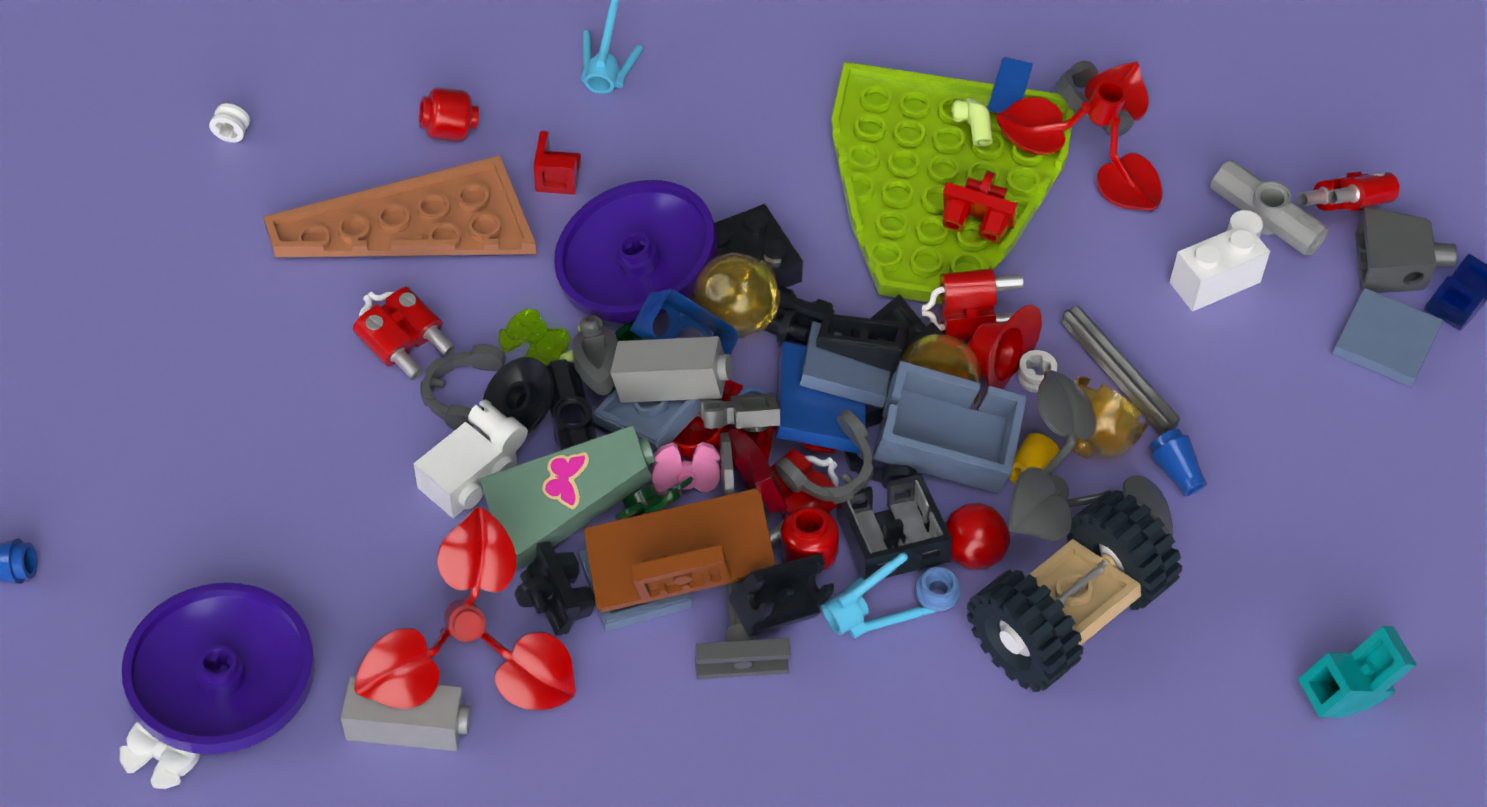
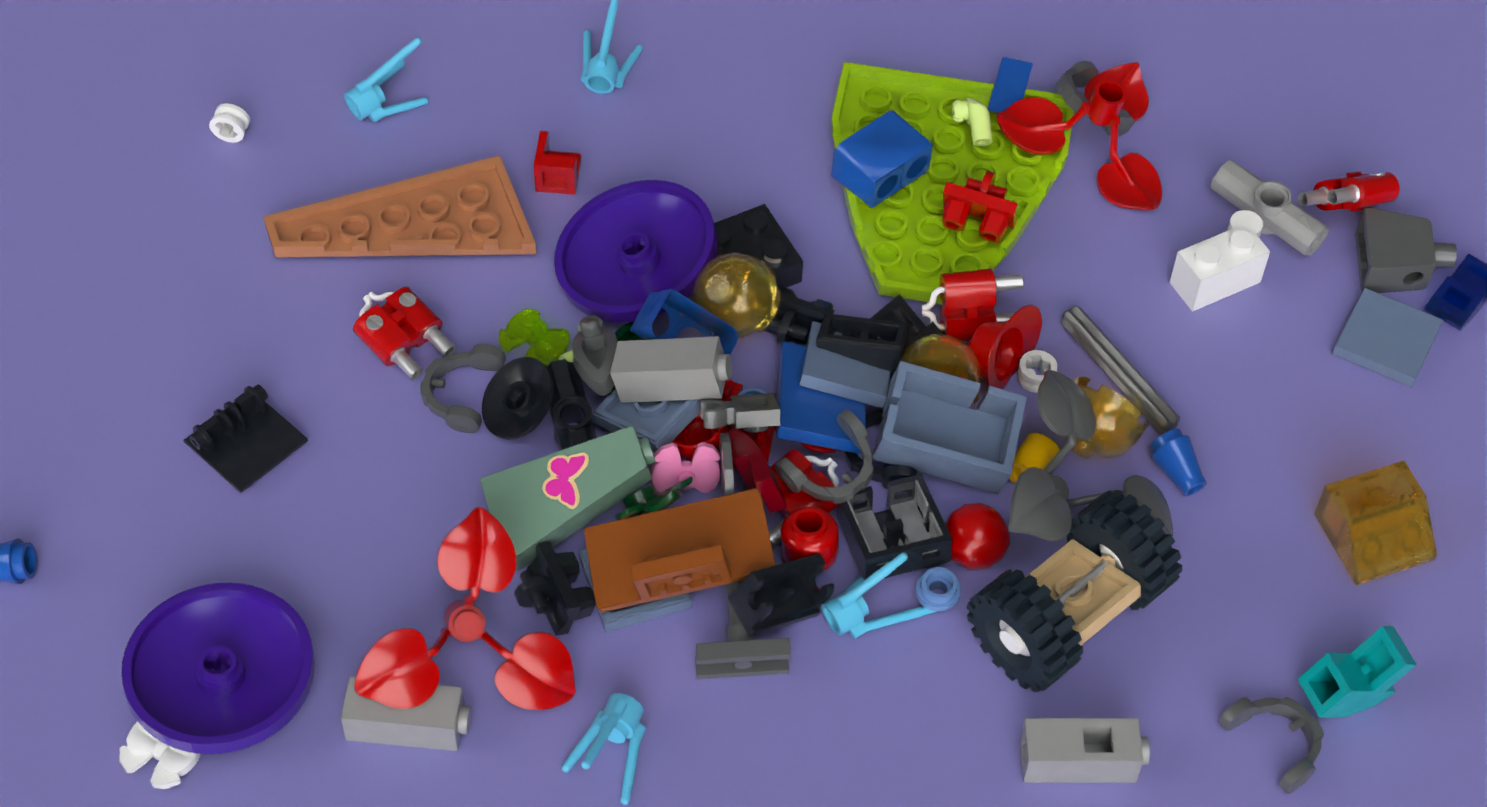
(245, 439): none -> black hinge
(367, 96): none -> medium azure plant
(448, 114): red head -> none
(453, 467): white hinge -> none
(615, 724): none -> medium azure plant
(881, 158): none -> blue piece
(1082, 750): none -> light grey brick
(1245, 709): none -> dark grey piece
(1378, 522): none -> clear yellow slope

